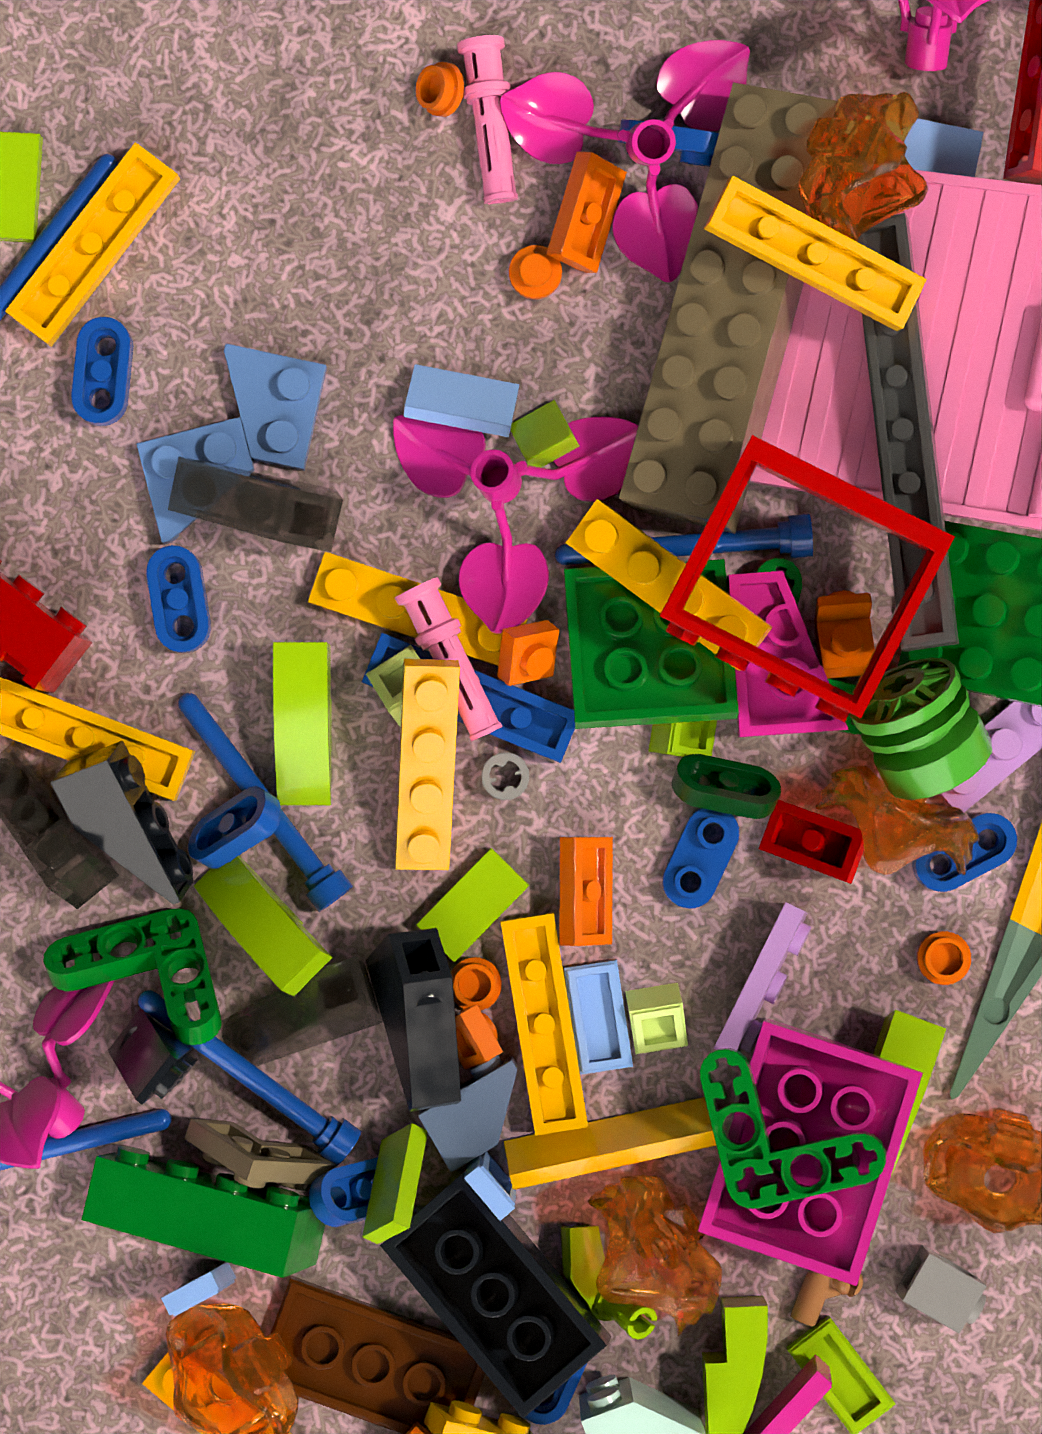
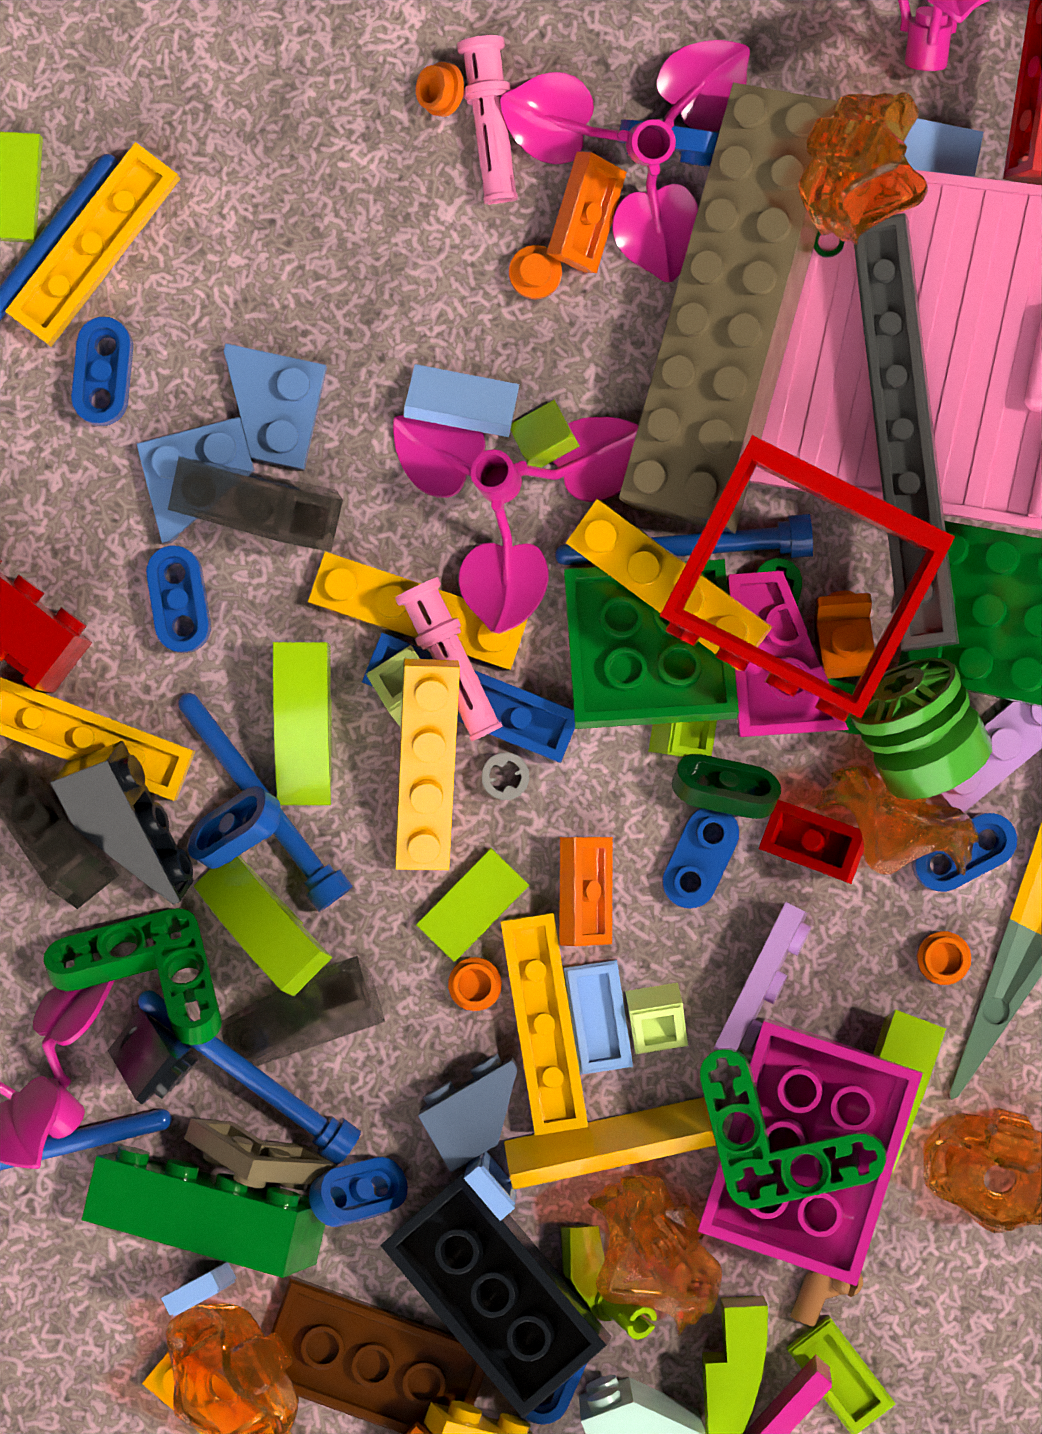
(395, 1184): lime tile -> none
(418, 1015): black slope -> none
(475, 1037): orange plate -> none
(528, 652): orange plate -> none
(815, 253): yellow plate -> none
(942, 1290): light grey brick -> none

